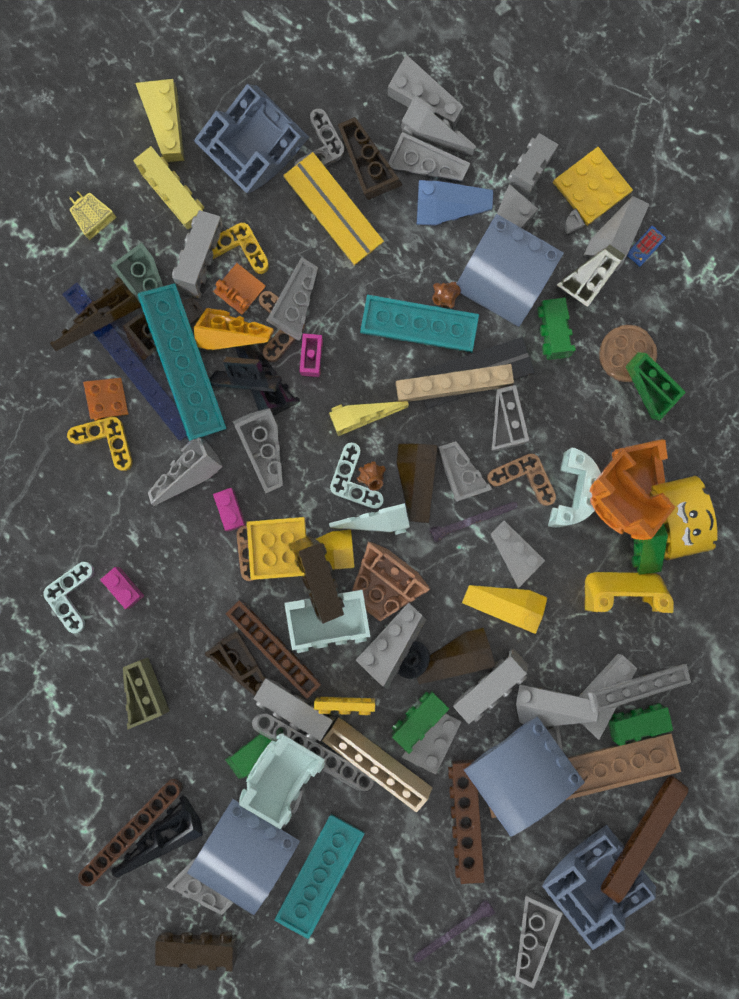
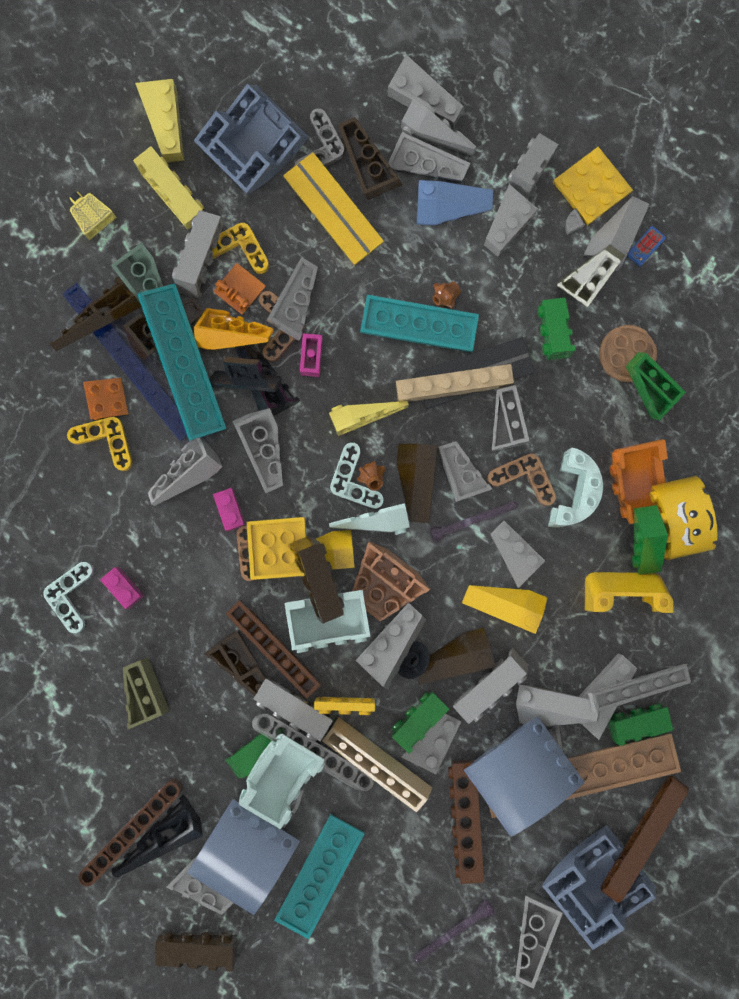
(508, 270): sand blue slope -> none
(625, 504): orange cylinder -> none

